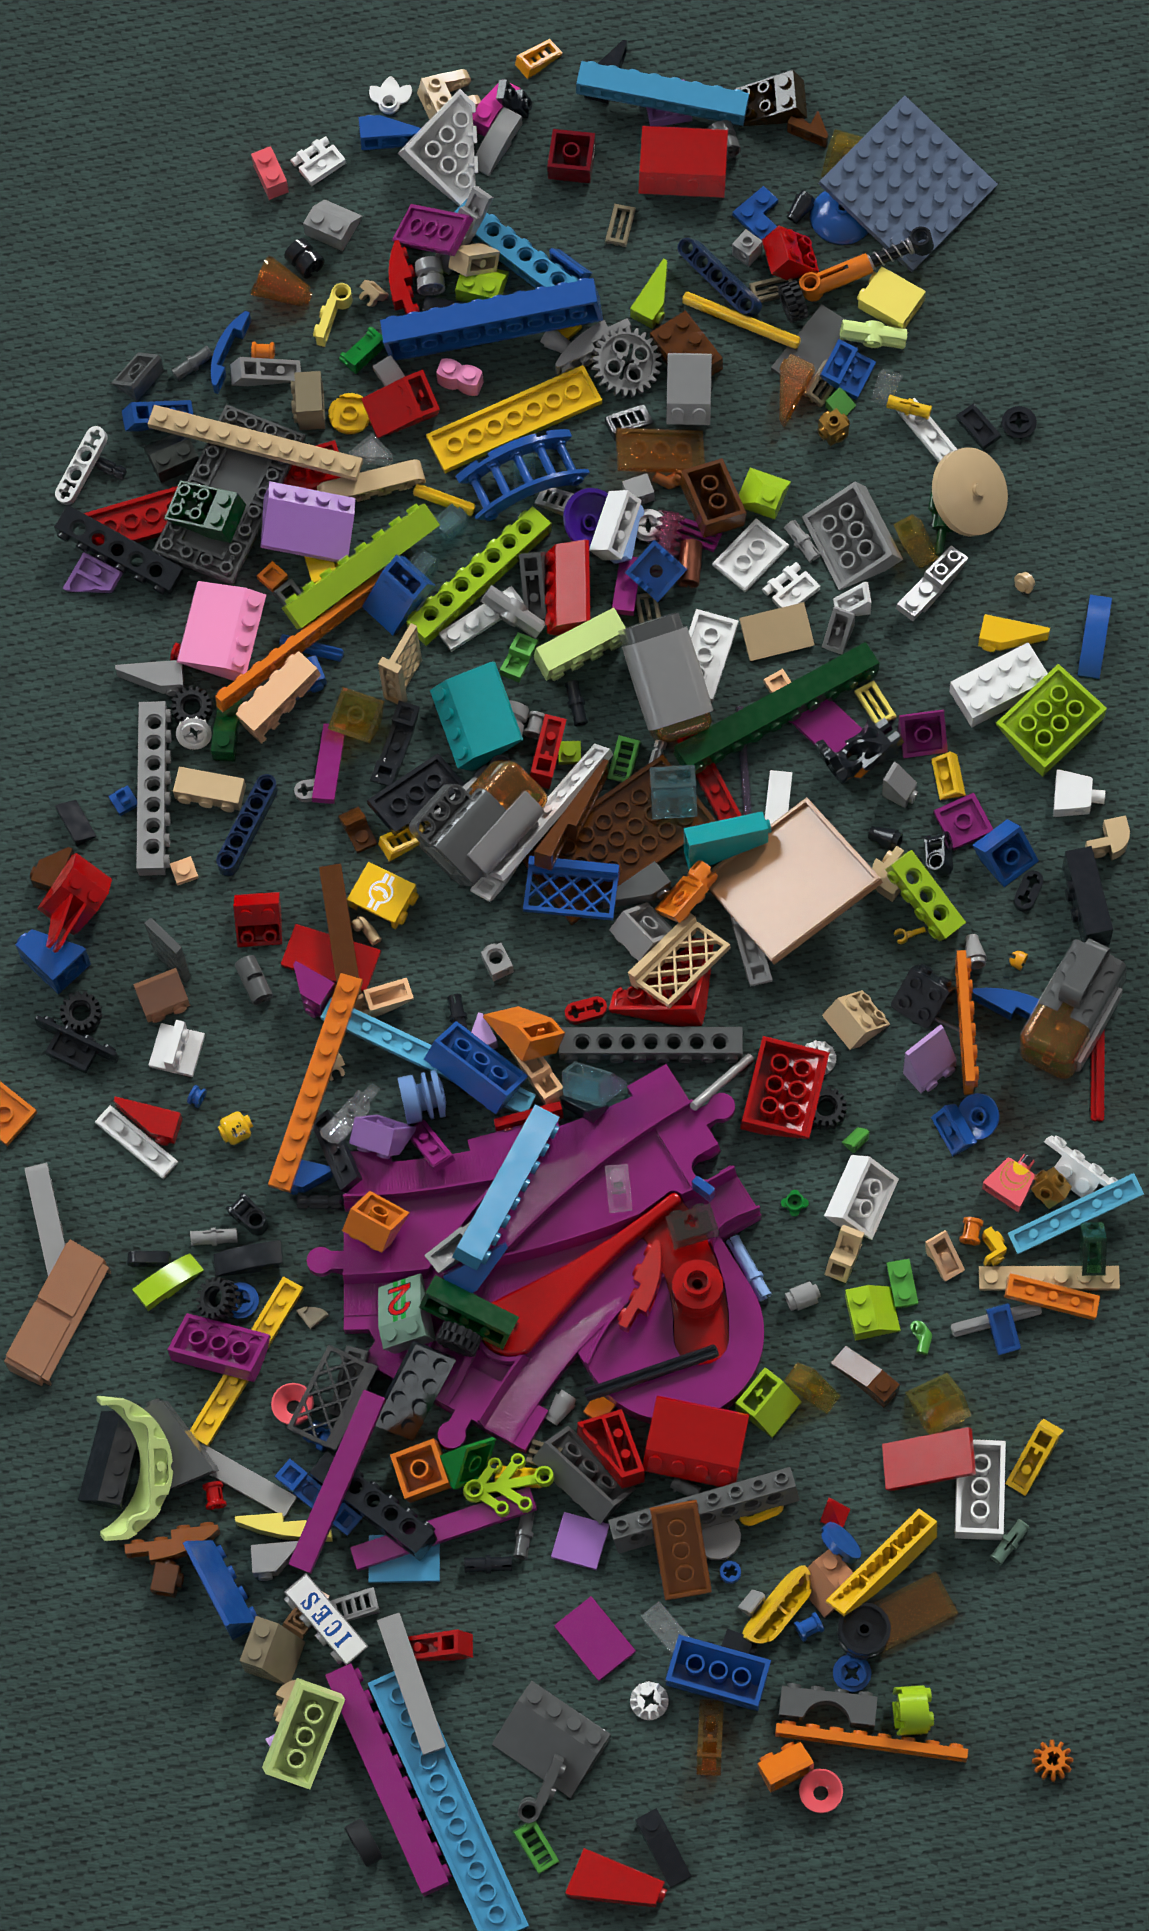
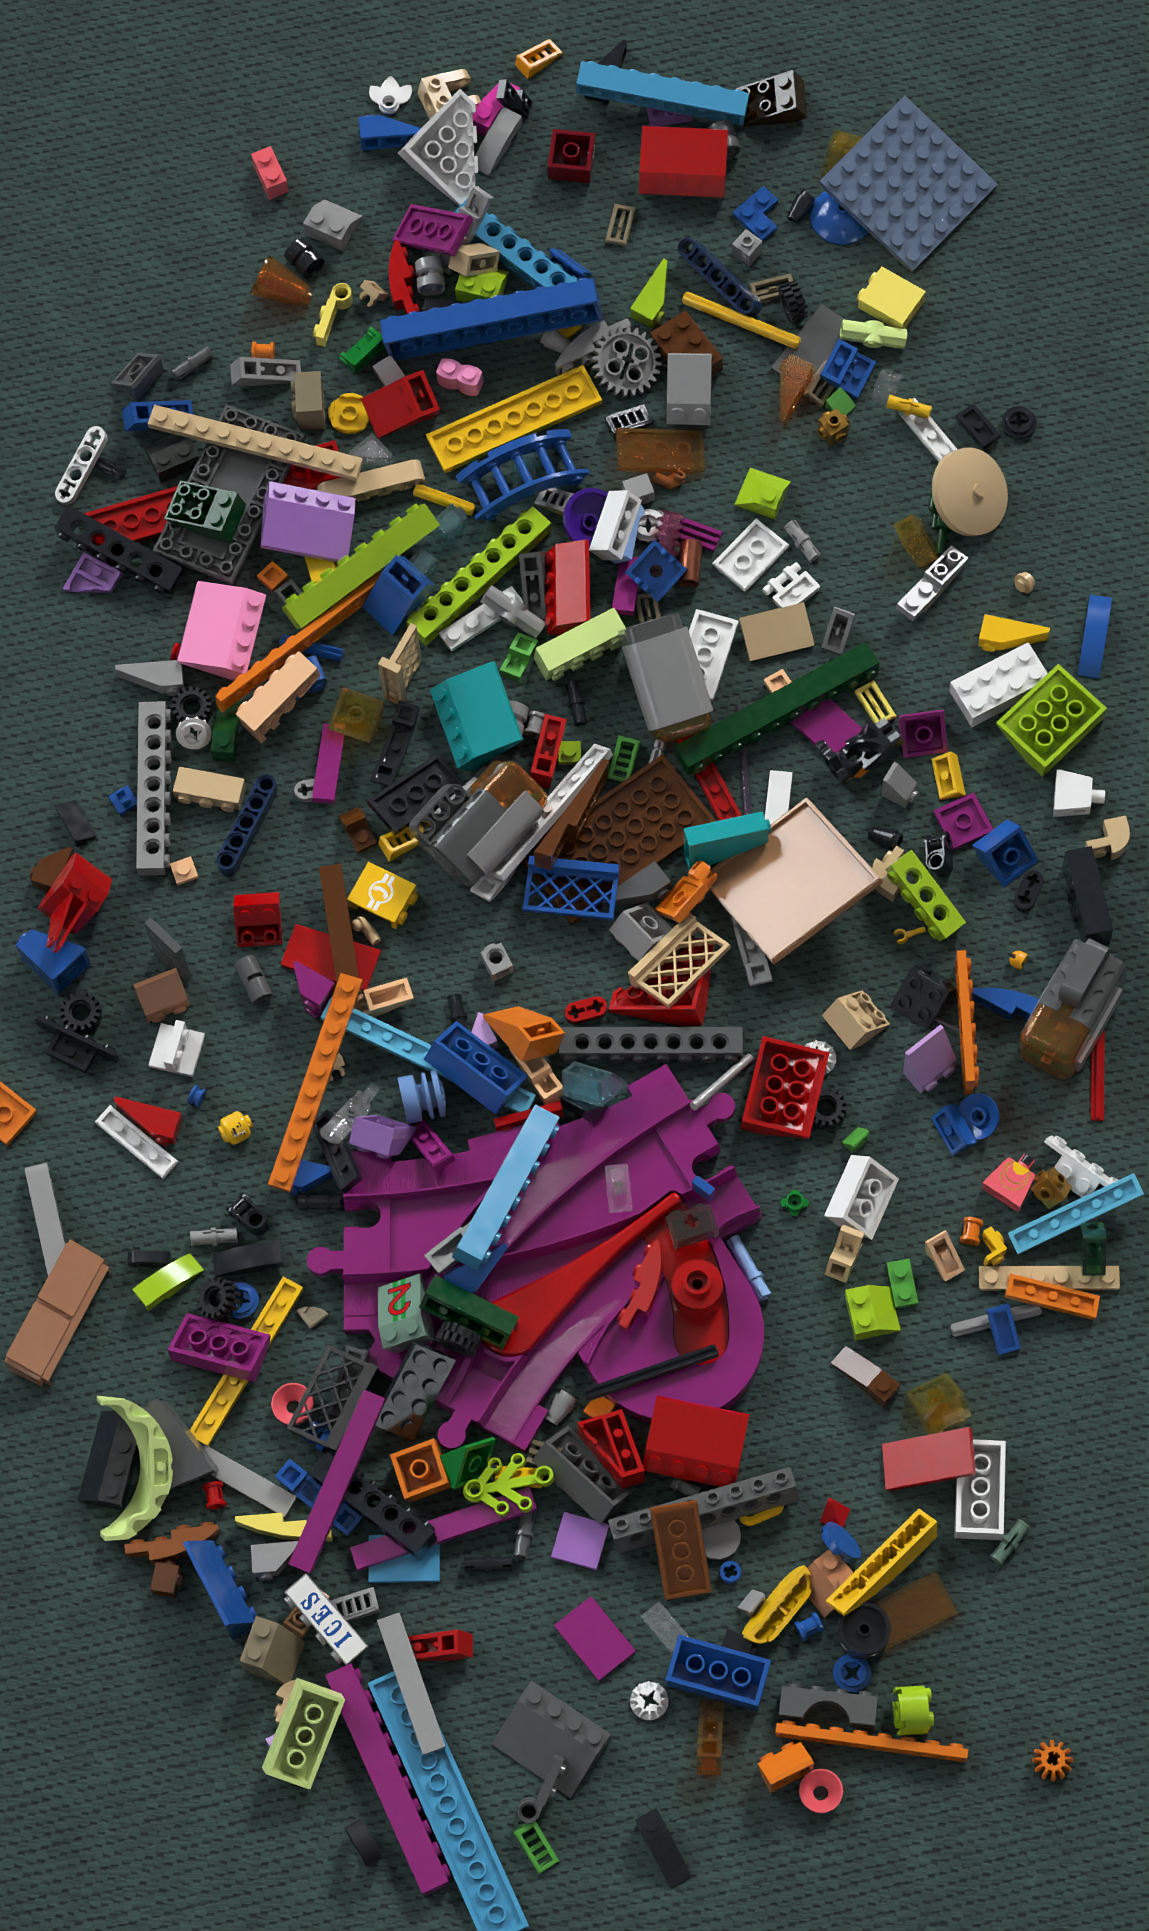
(236, 328): blue slope -> none
(322, 164): white plate -> none
(375, 1221): orange slope -> none
(612, 1882): red slope -> none
(673, 792): clear light blue slope -> none
(712, 498): reddish brown brick -> none
(768, 1402): lime slope -> none
(789, 253): red slope -> none
(802, 1296): light grey brick -> none
(812, 132): reddish brown slope -> none
(812, 1387): clear yellow slope -> none
(852, 536): light grey slope -> none
(855, 600): white slope -> none
(864, 265): piece -> none
(924, 1336): bright green arm -> none
(975, 951): light grey cone -> none
(1034, 1456): yellow slope -> none

